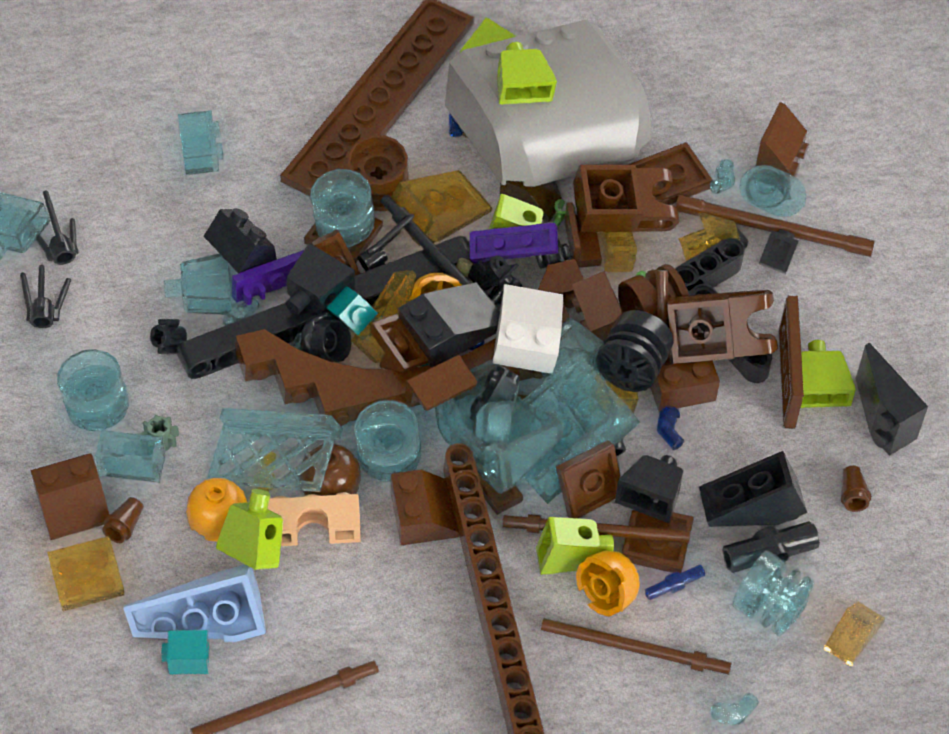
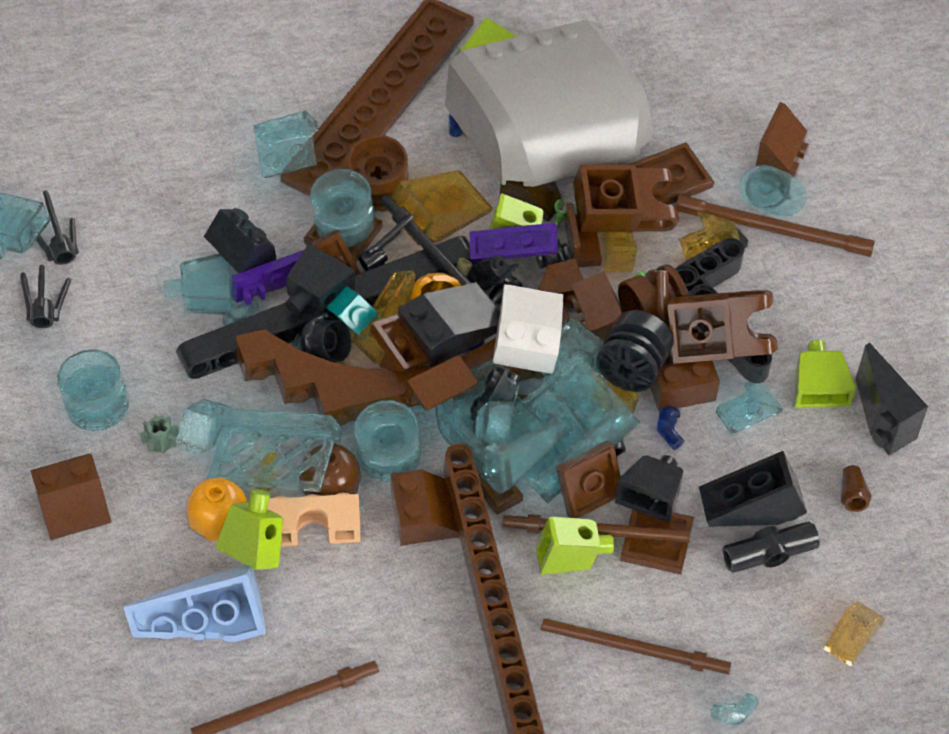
(86, 573): clear yellow plate -> none
(123, 520): reddish brown cone -> none
(130, 456): clear light blue brick -> none
(167, 335): black gear -> none
(186, 652): teal brick -> none
(199, 143): clear light blue brick -> none
(201, 426): none -> clear light blue slope
(286, 143): none -> clear light blue bracket
(524, 76): lime torso -> none
(608, 582): light orange cylinder -> none
(674, 582): clear blue bar -> none
(724, 177): clear light blue arm -> none
(749, 408): none -> clear light blue slope
(778, 596): clear light blue wheel -> none
(779, 250): black bracket -> none
(790, 362): reddish brown tile -> none

